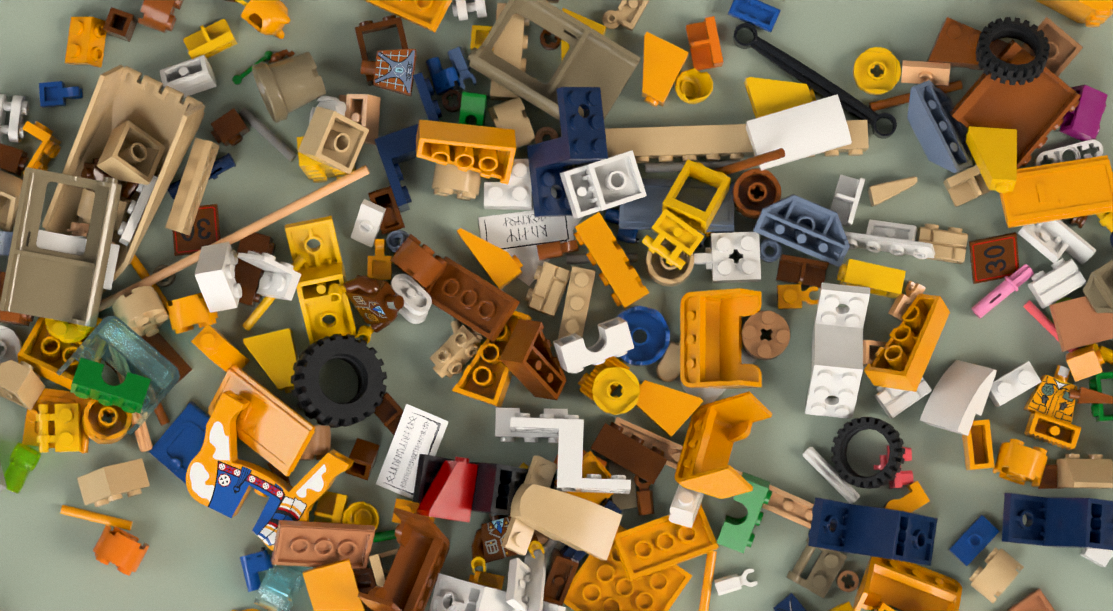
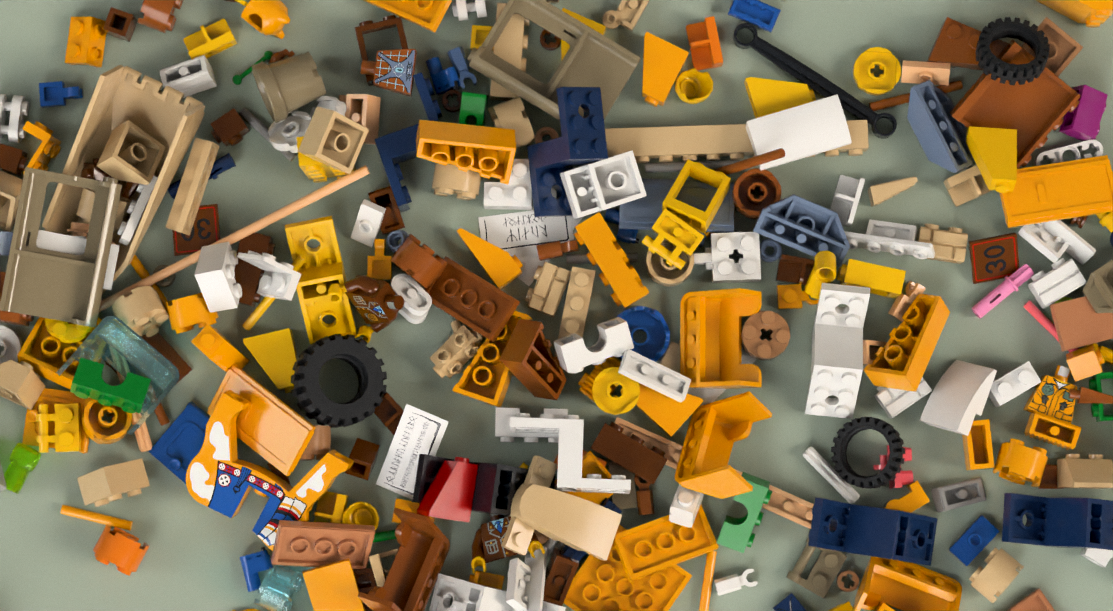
(285, 133): none -> white plate
(654, 375): none -> white plate
(822, 272): none -> yellow piece
(958, 495): none -> light grey slope

